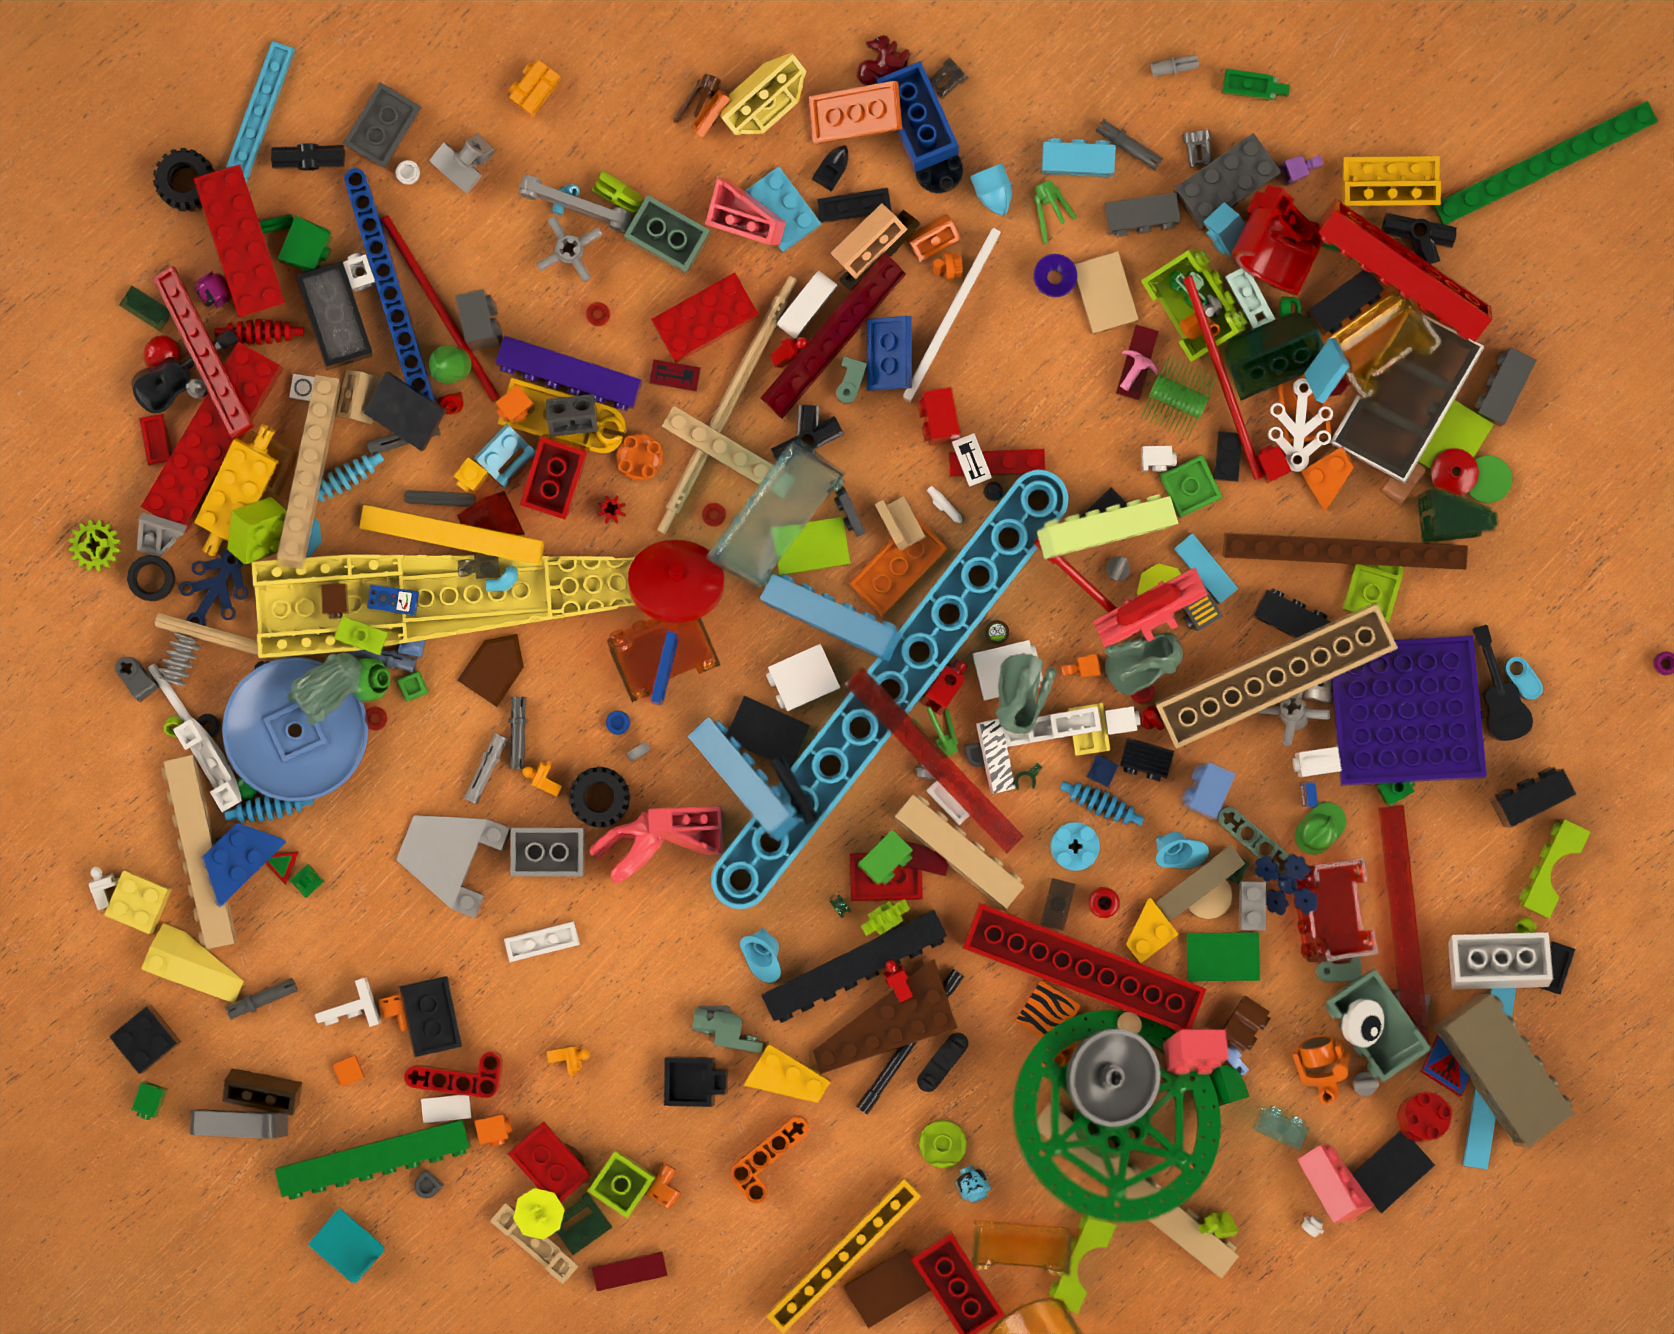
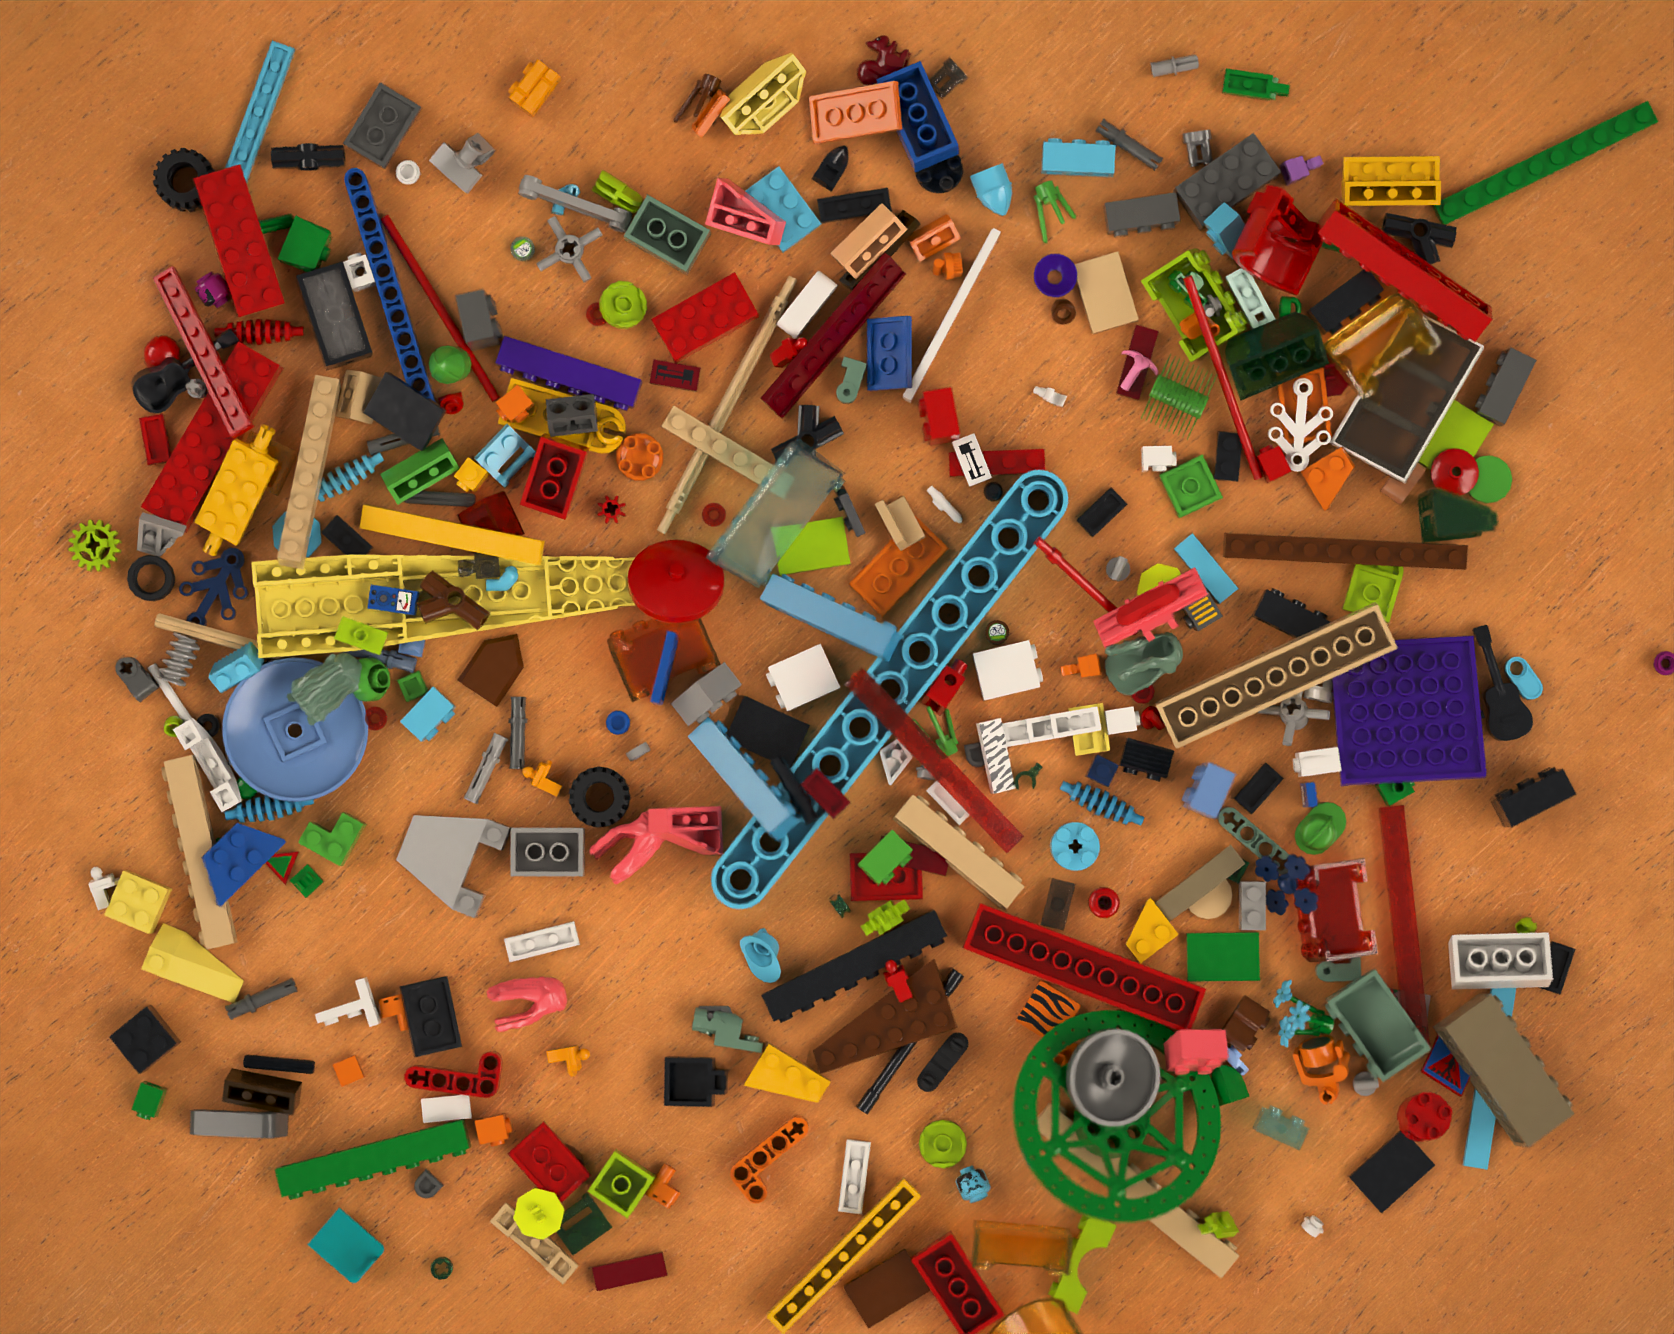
(145, 308): clear green plate -> none
(236, 667): none -> medium azure brick
(256, 530): lime brick -> none
(279, 1064): none -> black axle
(301, 387): white tile -> none
(335, 600): reddish brown brick -> none
(336, 844): none -> bright green brick
(346, 538): none -> black plate
(419, 471): none -> bright green brick
(428, 715): none -> medium azure brick
(439, 606): none -> reddish brown piece
(443, 1275): none -> clear green bush
(522, 249): none -> tile
(546, 993): none -> coral hair
(623, 305): none -> lime tile
(707, 695): none -> light grey brick
(825, 793): none -> dark red tile
(854, 1176): none -> white tile
(894, 760): none -> white piece
(1018, 691): sand green hair -> none
(1050, 396): none -> white piece
(1063, 304): none -> reddish brown piece
(1106, 527): yellowish green brick -> none
(1129, 1022): tan piece -> none
(1180, 852): medium azure piece -> none
(1258, 788): none -> black tile
(1318, 1022): none -> plant
(1326, 370): medium azure tile -> none
(1335, 1184): coral wedge -> none
(1363, 1023): white tile -> none
(1540, 895): lime arch -> none

